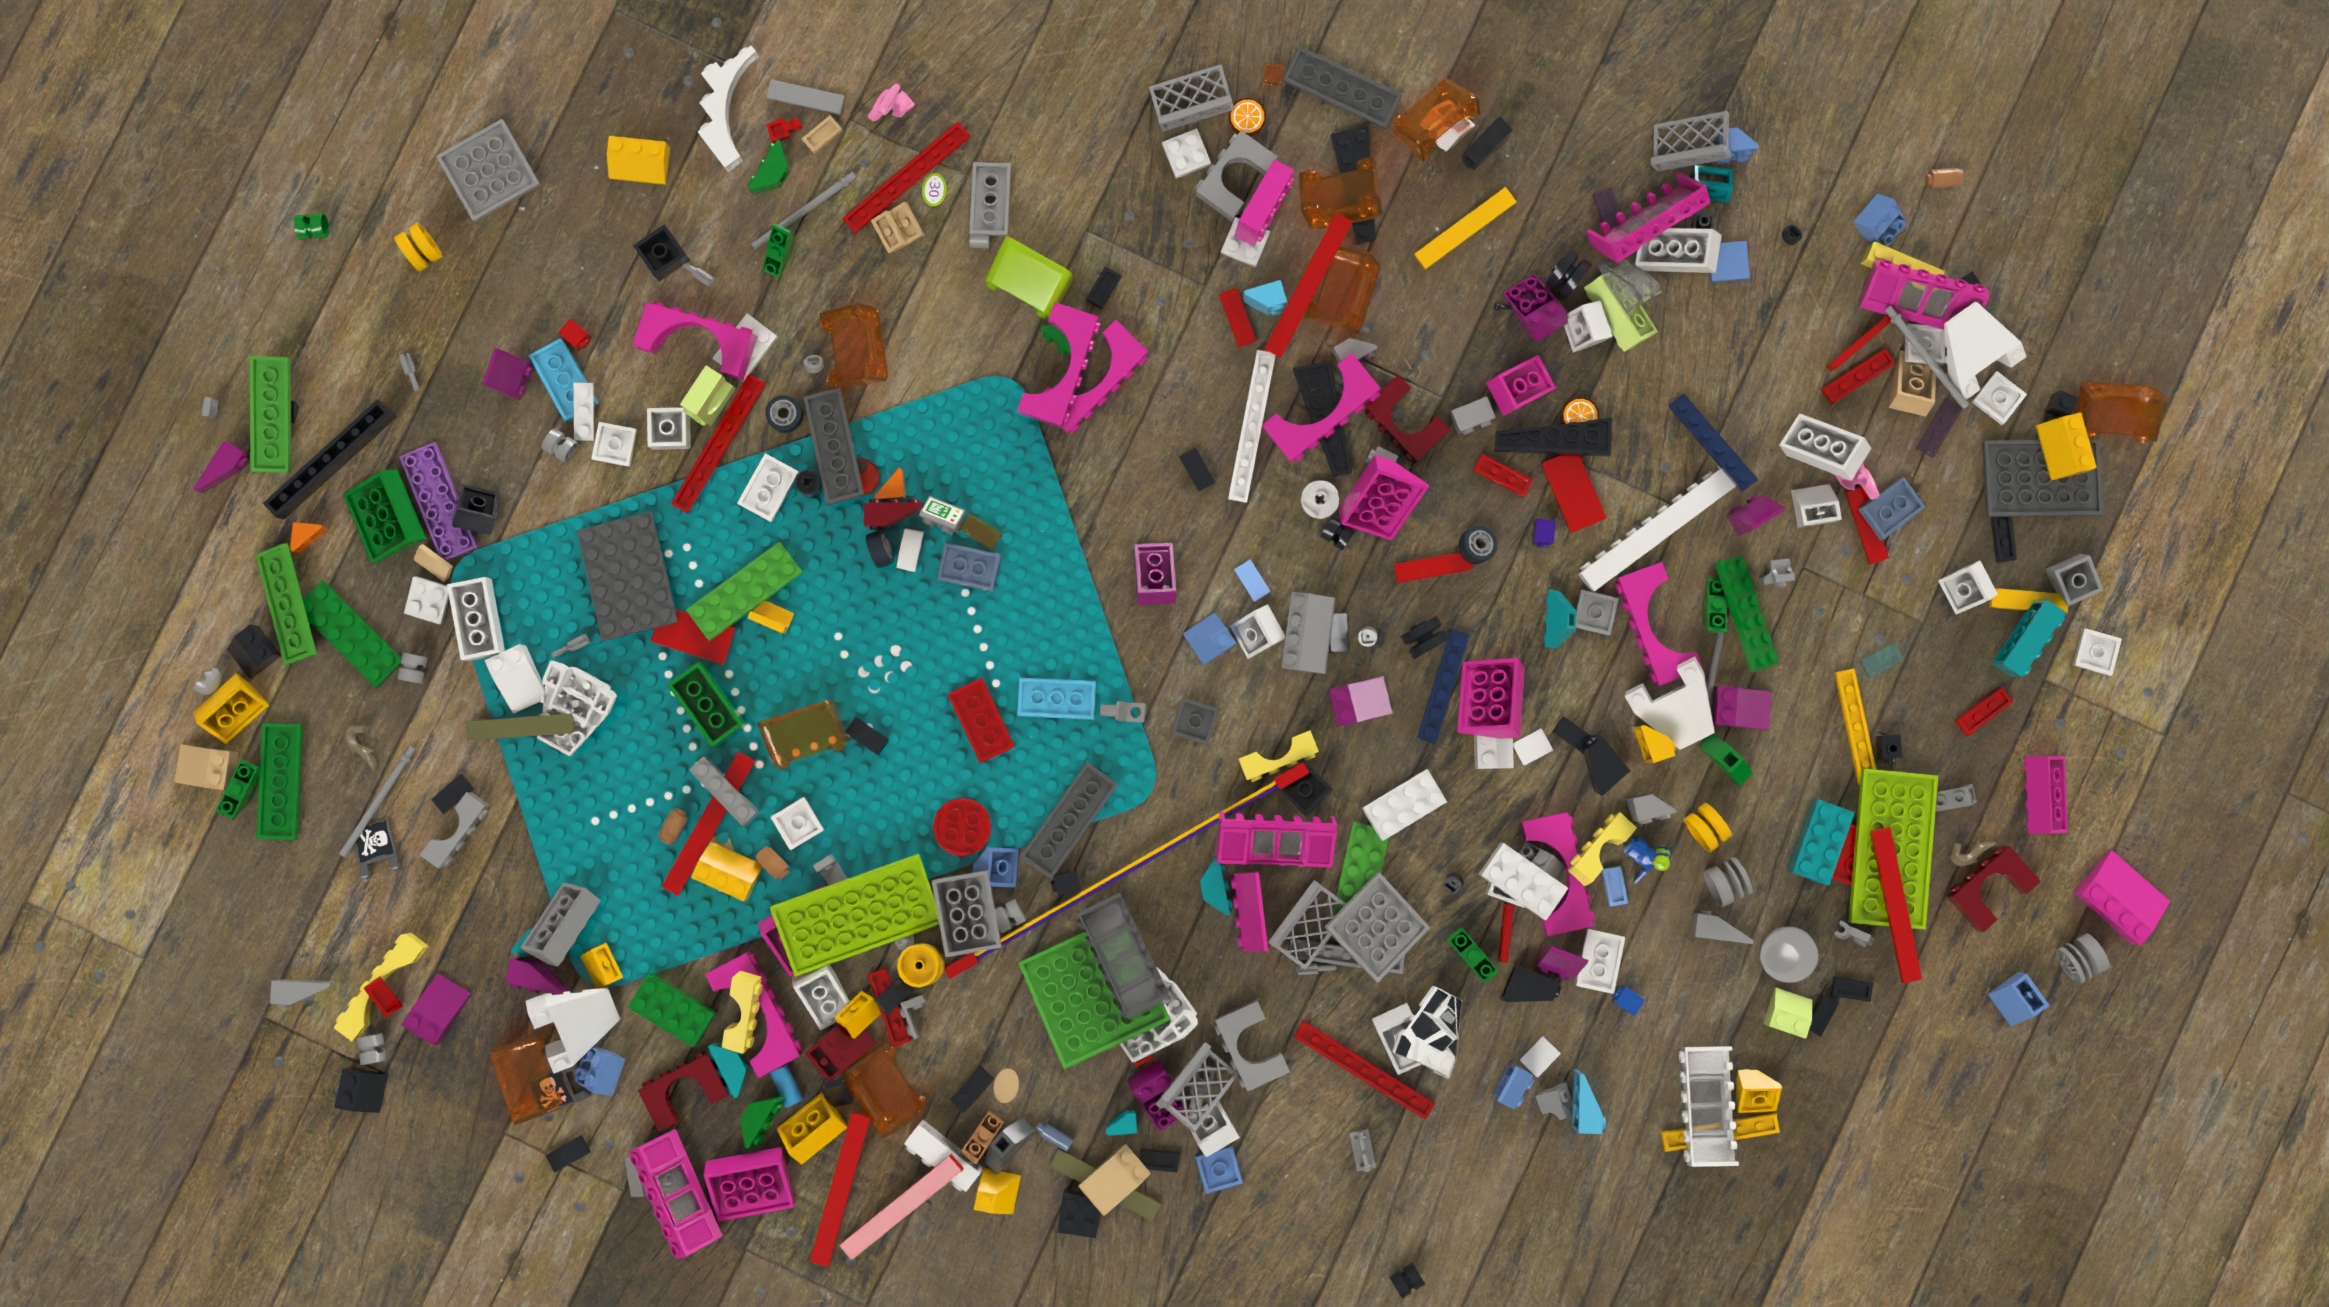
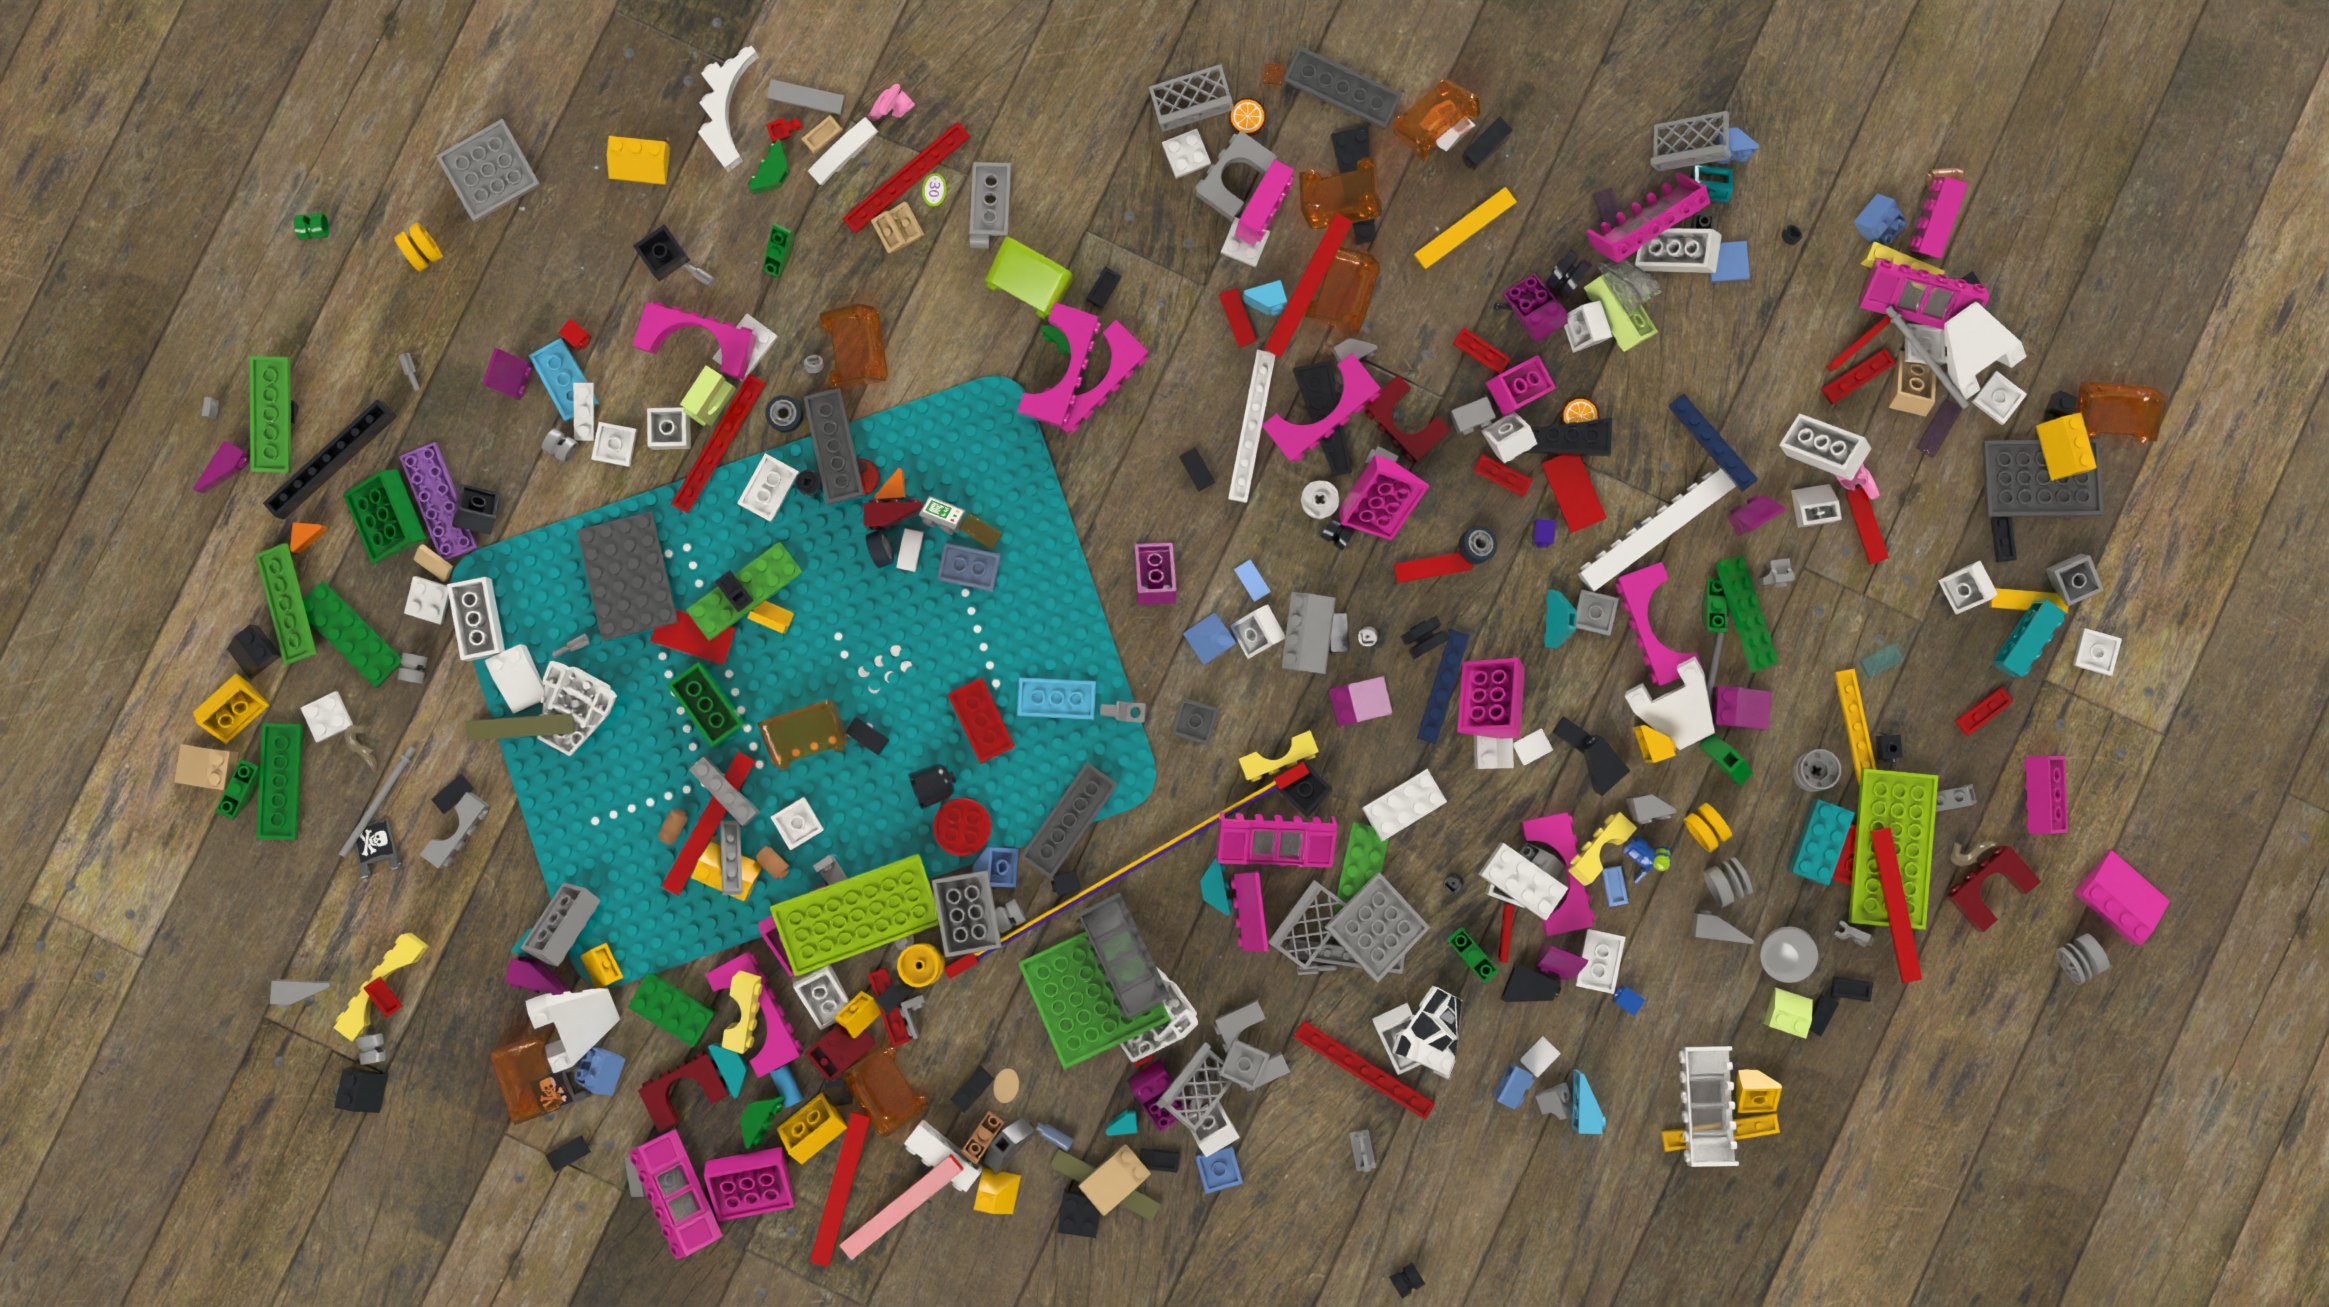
(210, 684): light grey hair -> none
(326, 716): none -> white plate
(436, 1010): magenta slope -> none
(731, 858): none -> light grey tile
(734, 591): none -> black slope
(808, 207): light grey bar -> none
(843, 150): none -> white slope
(932, 784): none -> black cylinder
(1244, 1064): none -> light grey tile
(1481, 351): none -> red tile
(1509, 437): none -> white slope
(1827, 769): none -> light grey wheel
(1892, 508): sand blue tile -> none
(1938, 216): none -> dark pink brick
(2018, 999): medium blue slope -> none

